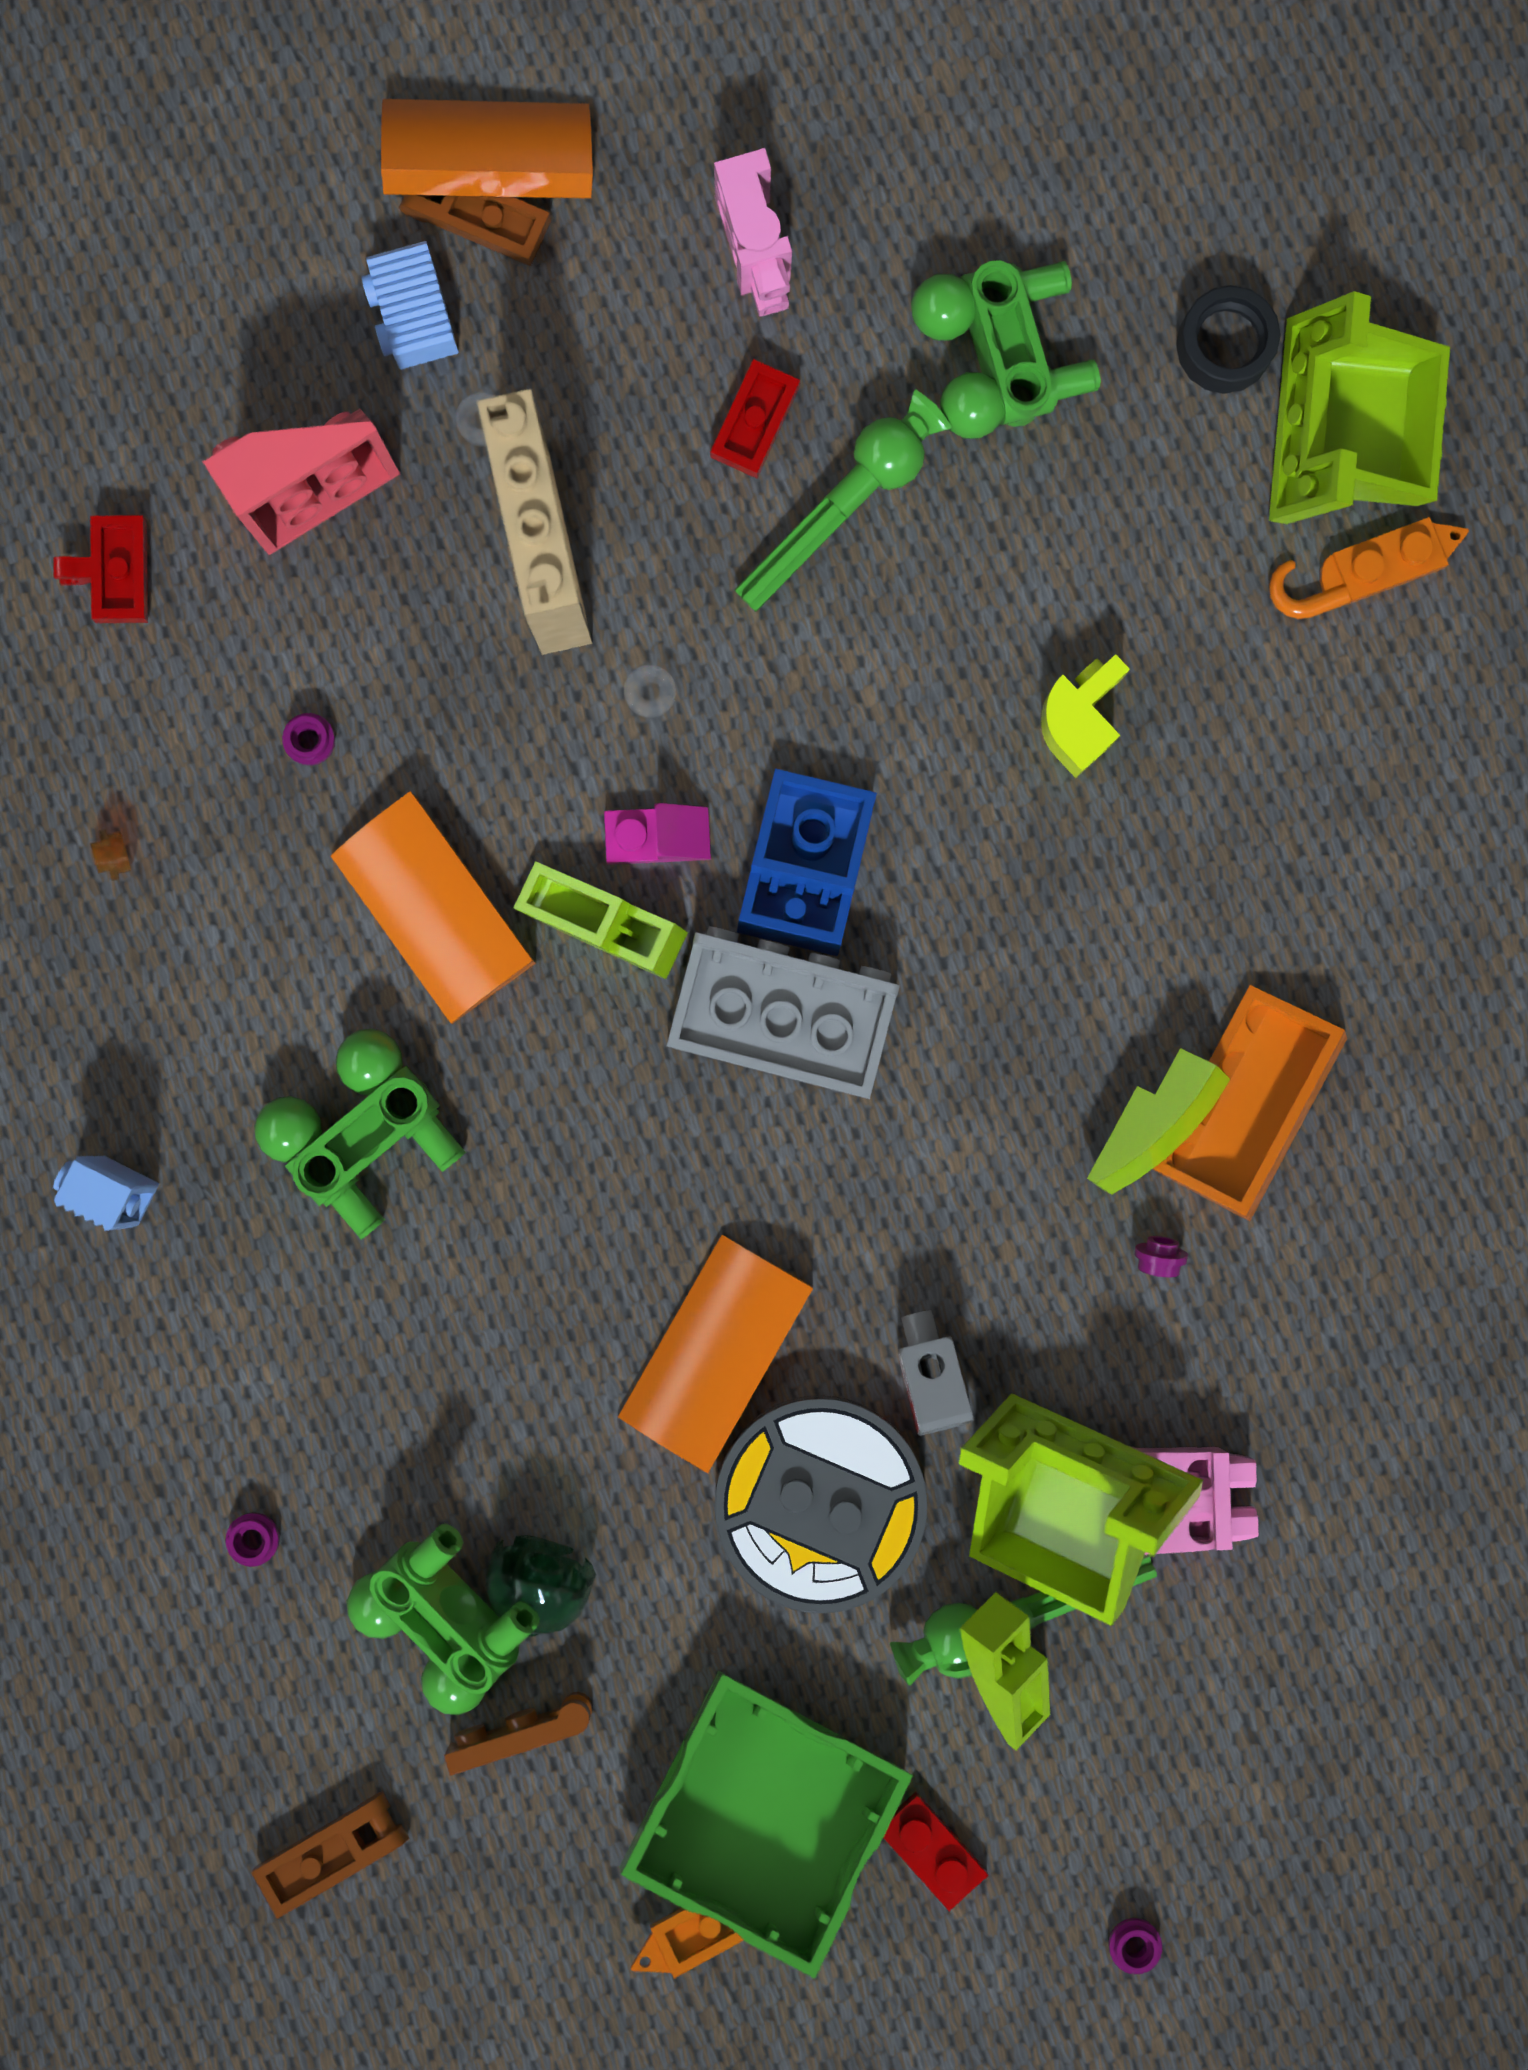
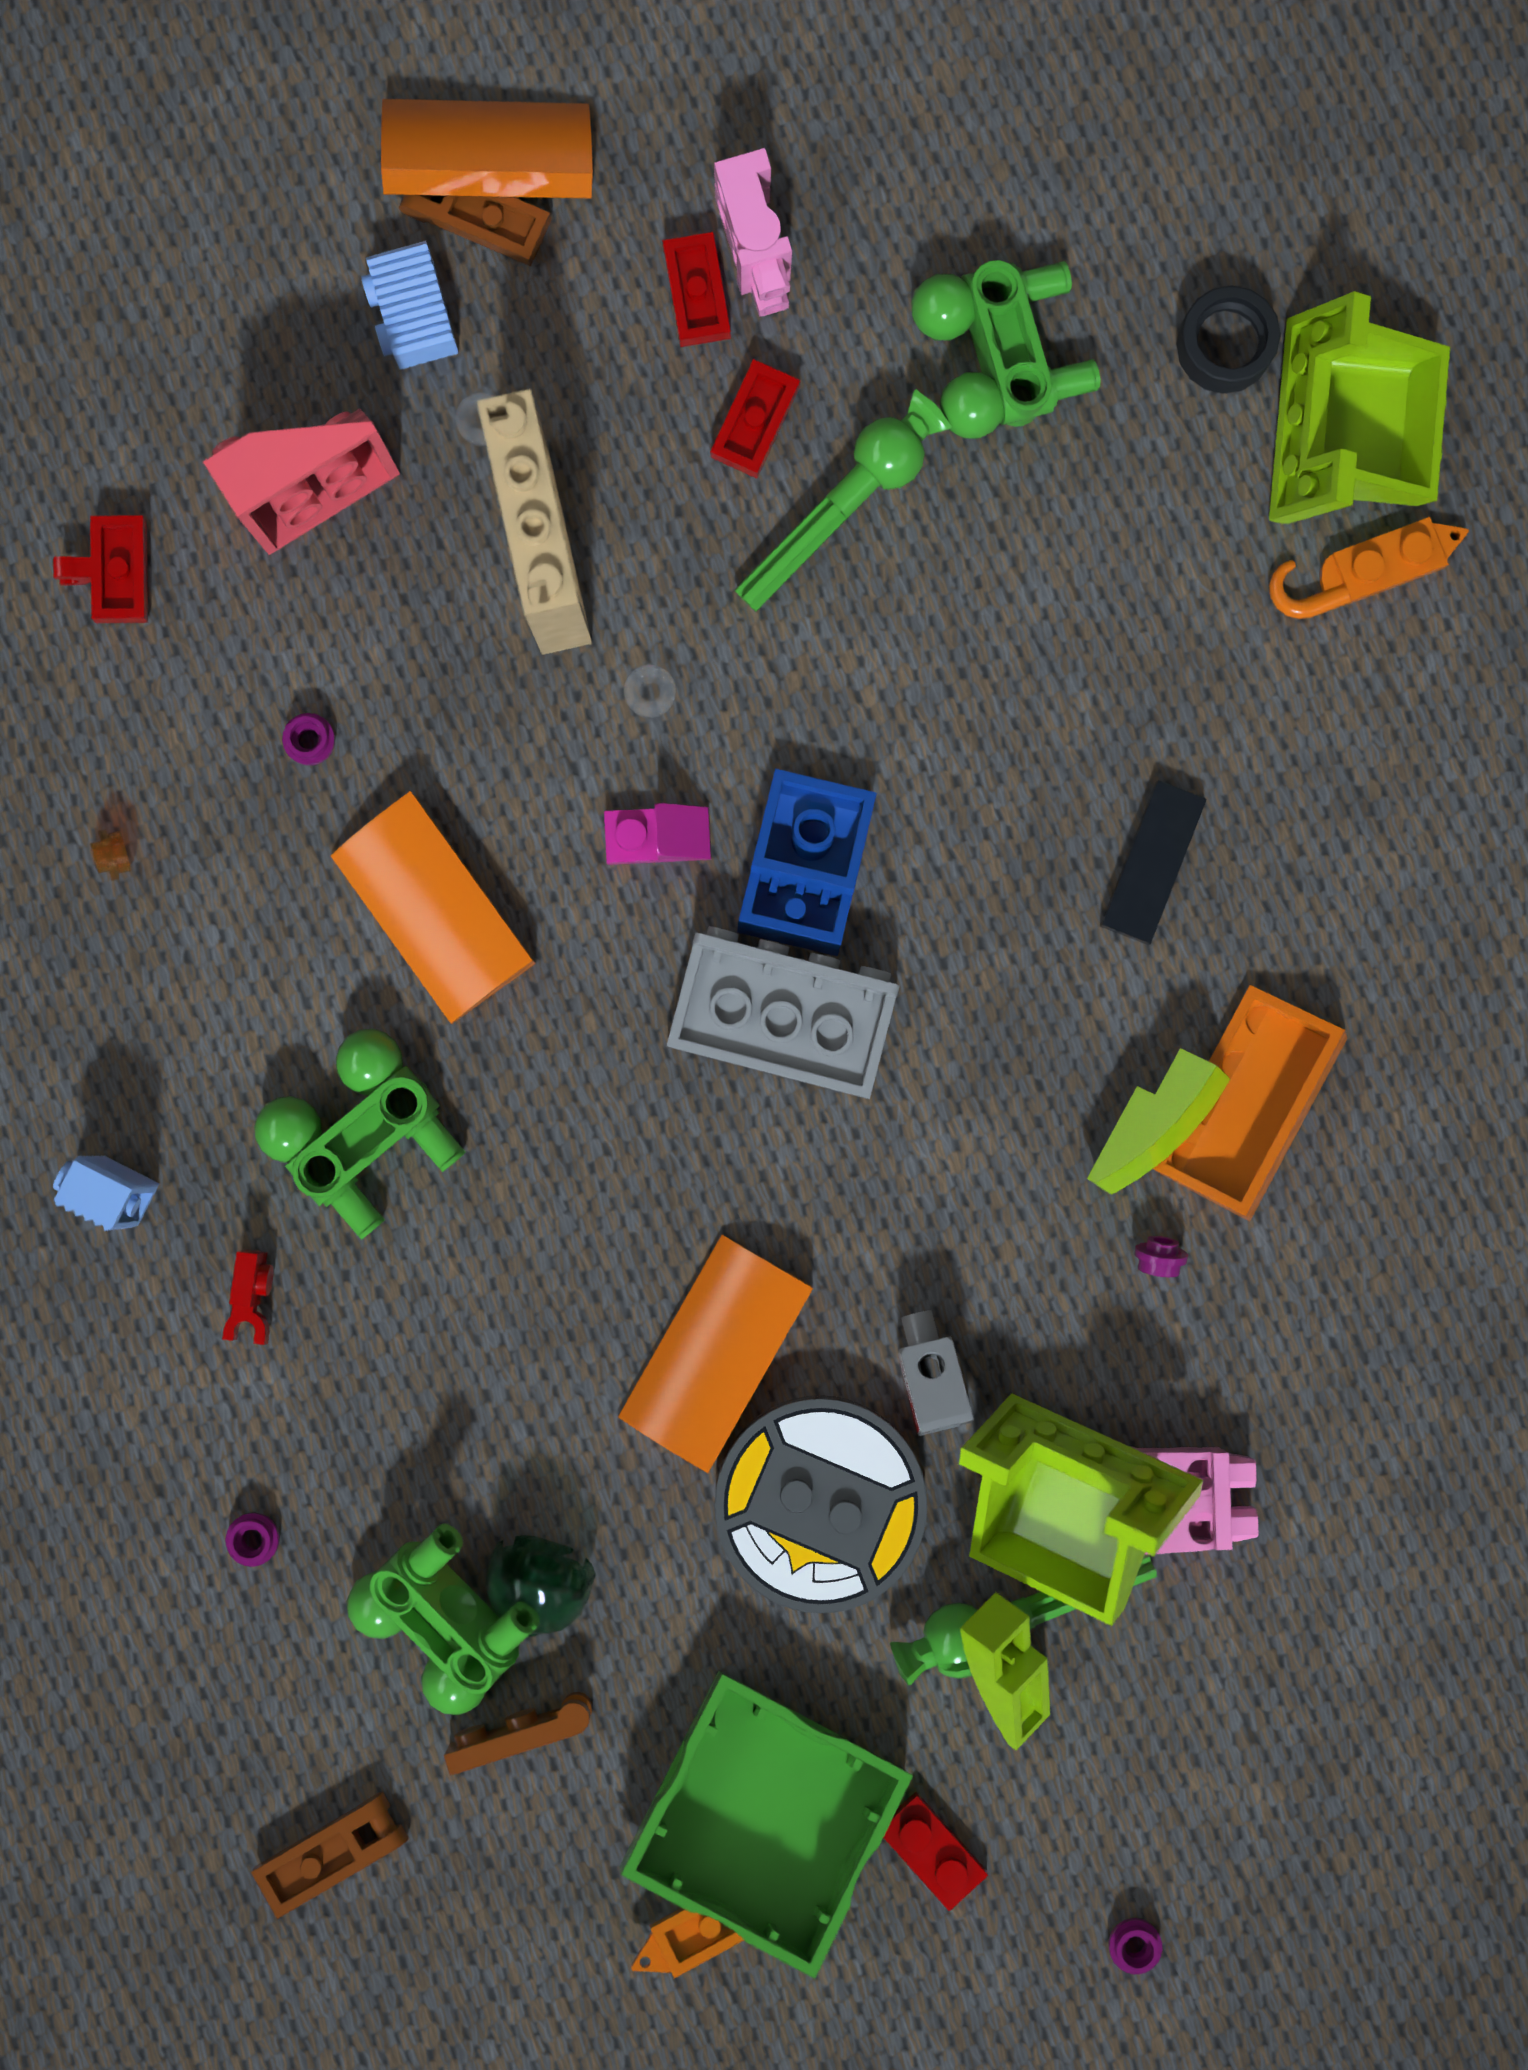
(250, 1281): none -> red plate
(601, 920): lime slope -> none
(696, 289): none -> red plate
(1071, 723): neon yellow brick -> none
(1153, 862): none -> black tile

